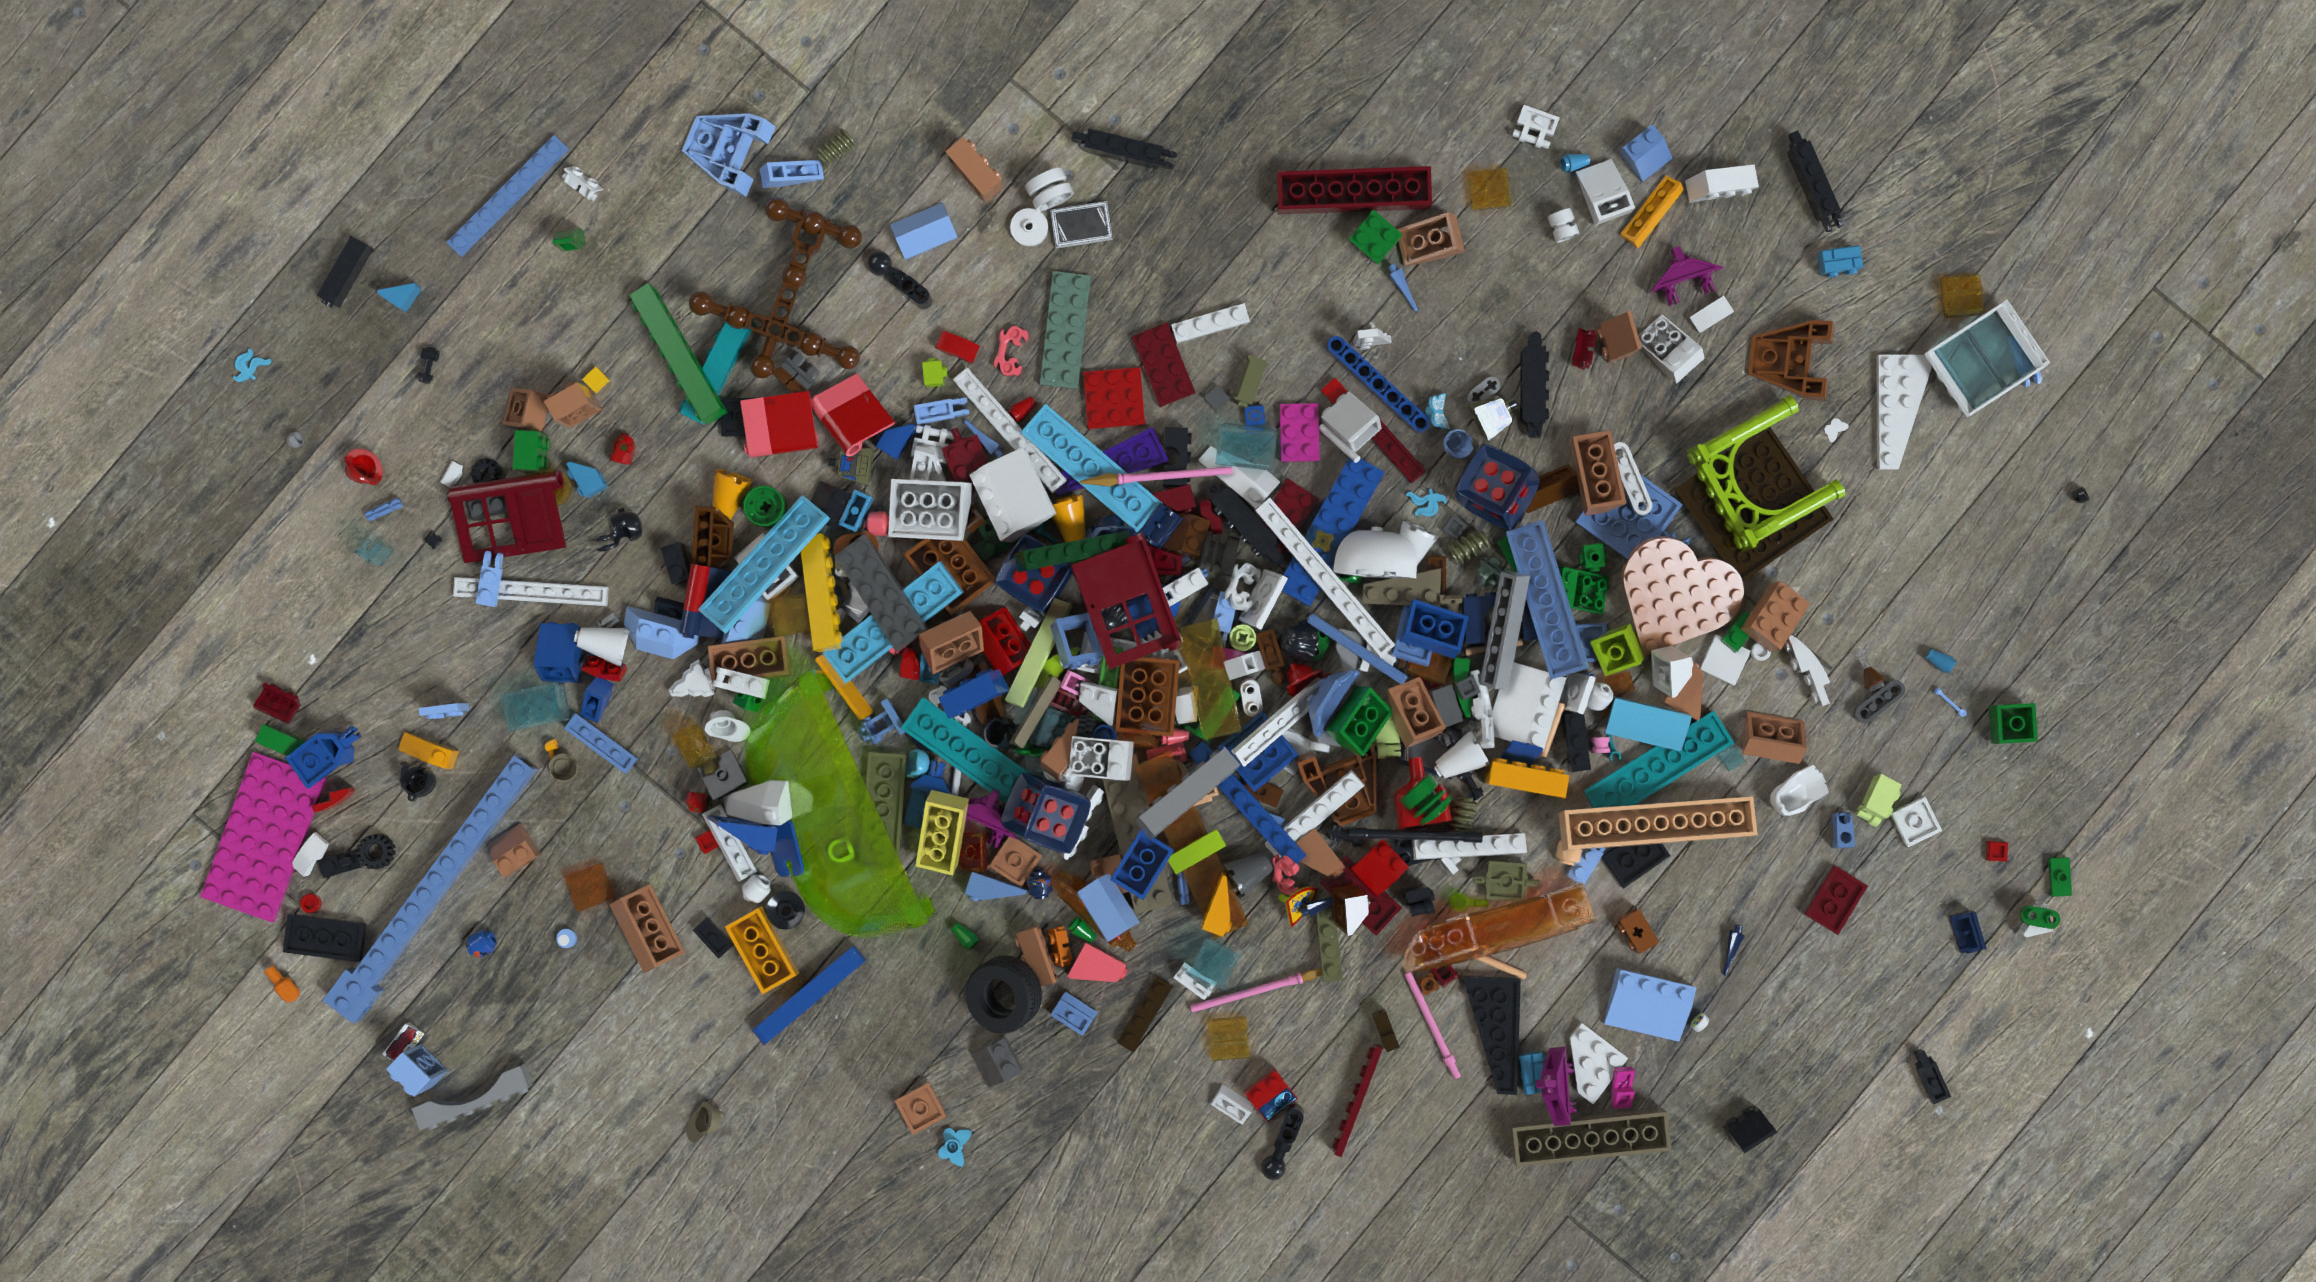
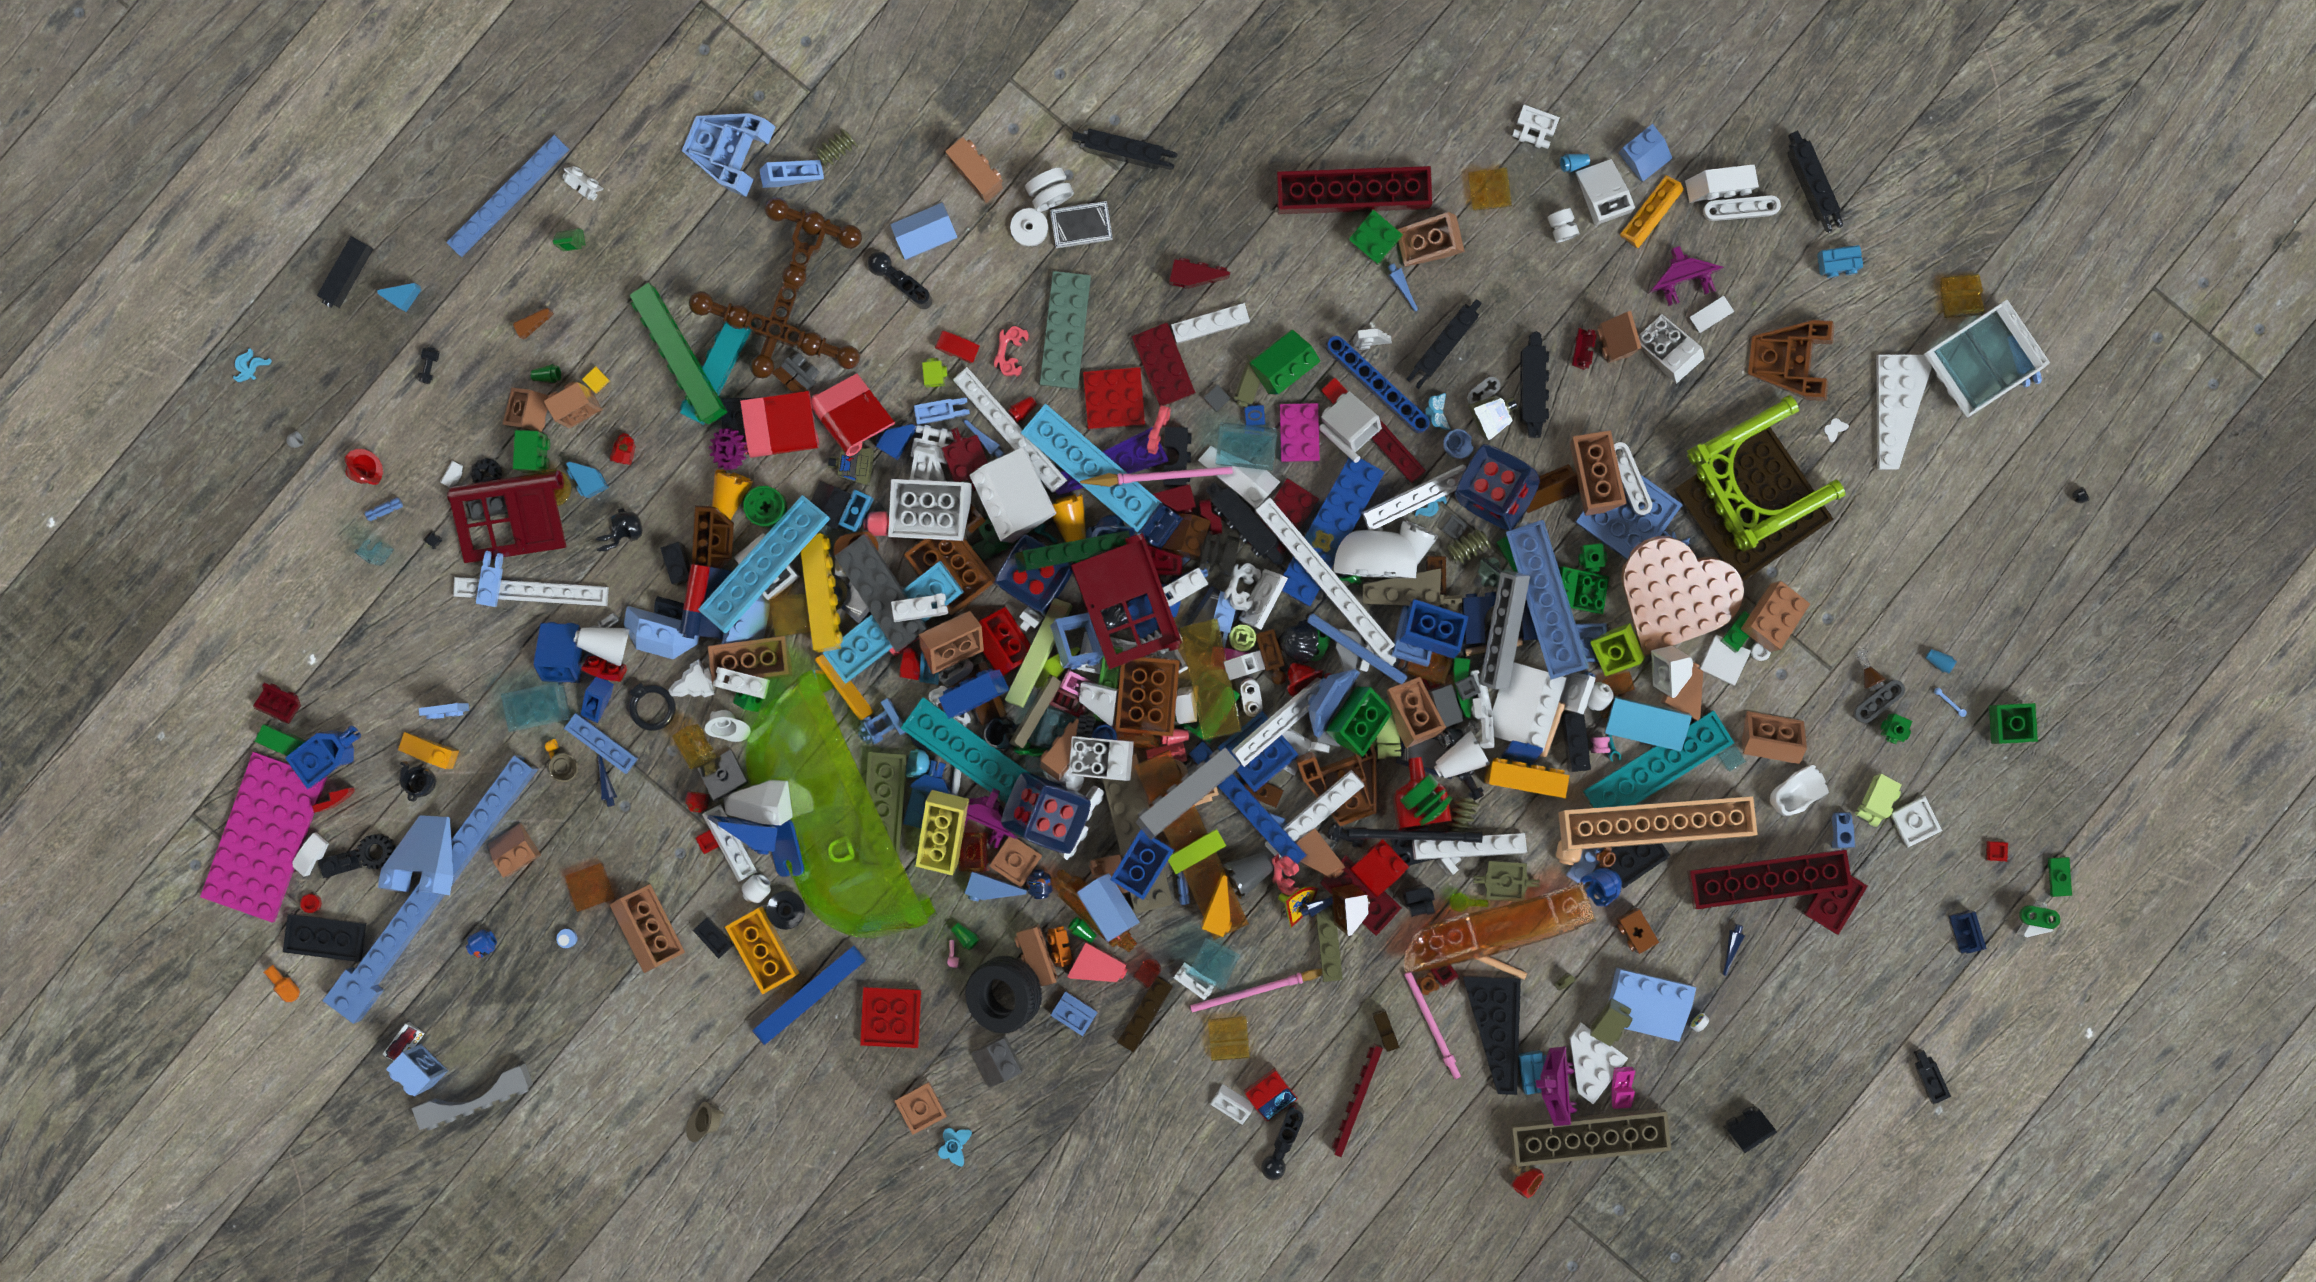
(424, 851): none -> light blue wedge
(530, 323): none -> dark orange slope
(547, 374): none -> green cone
(607, 789): none -> dark blue piece
(640, 691): none -> black piece
(728, 449): none -> magenta gear
(890, 1017): none -> red plate
(918, 608): none -> white plate
(952, 961): none -> bright pink hand
(1147, 972): none -> clear red plate
(1161, 421): none -> coral helmet
(1192, 275): none -> dark red slope
(1284, 362): none -> green slope
(1413, 498): none -> white plate
(1445, 342): none -> black hinge
(1528, 1182): none -> red rock
(1564, 981): none -> olive tile
(1604, 884): none -> blue helmet
(1606, 858): none -> dark orange plate
(1611, 1022): none -> olive brick
(1741, 208): none -> white plate
(1770, 879): none -> dark red brick
(1805, 661): white slope -> none
(1896, 728): none -> green brick

